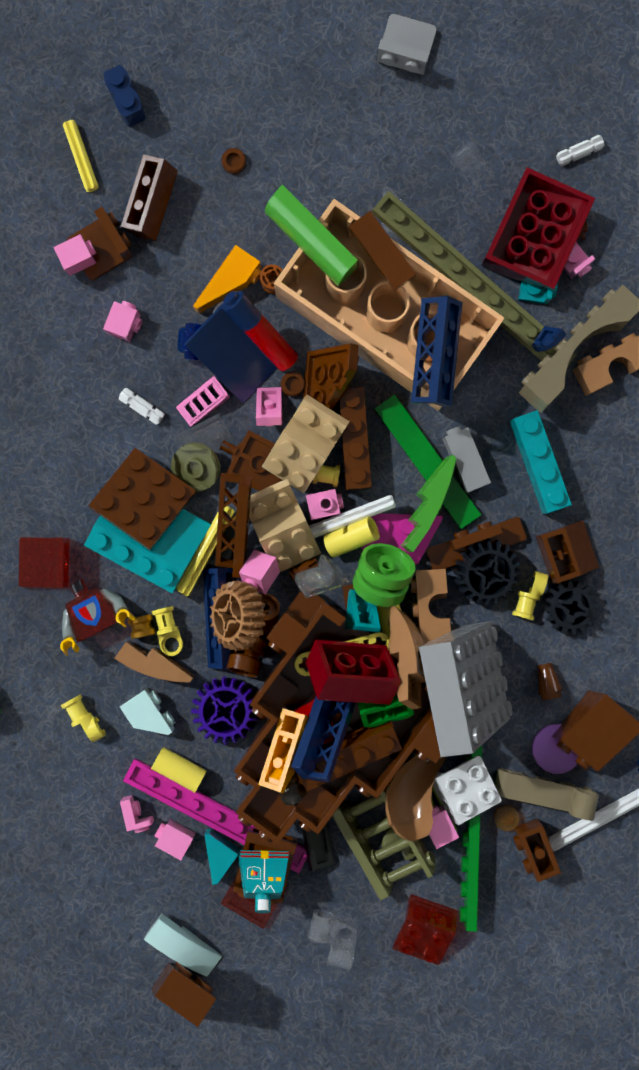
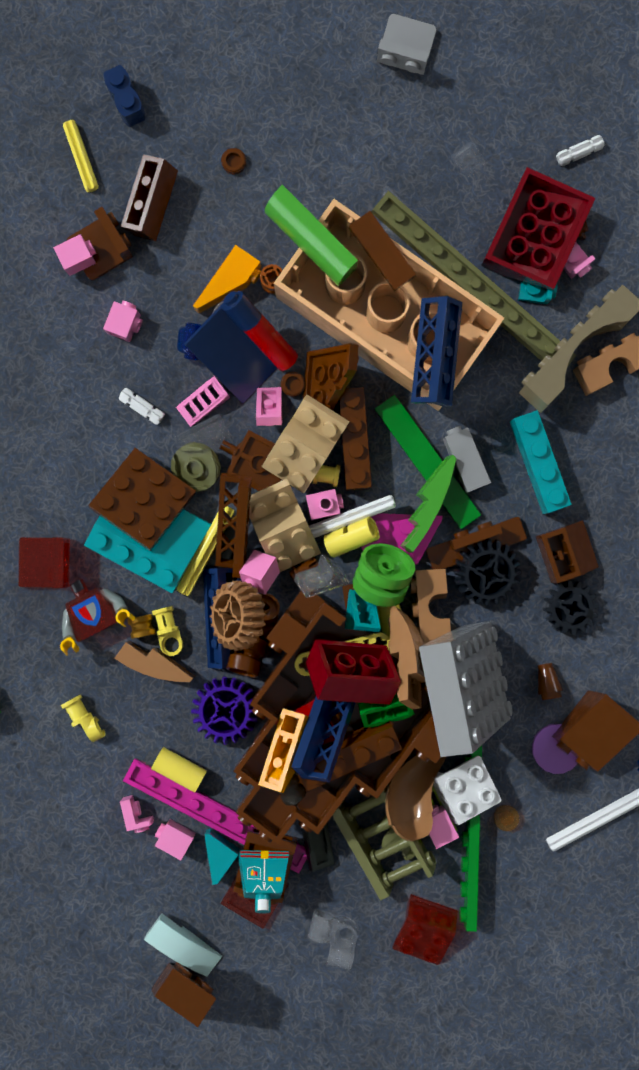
(144, 713): light aqua slope -> none
(528, 600): light yellow connector -> none
(537, 850): reddish brown brick -> none
(543, 792): dark tan beam -> none
(548, 338): dark blue tile -> none

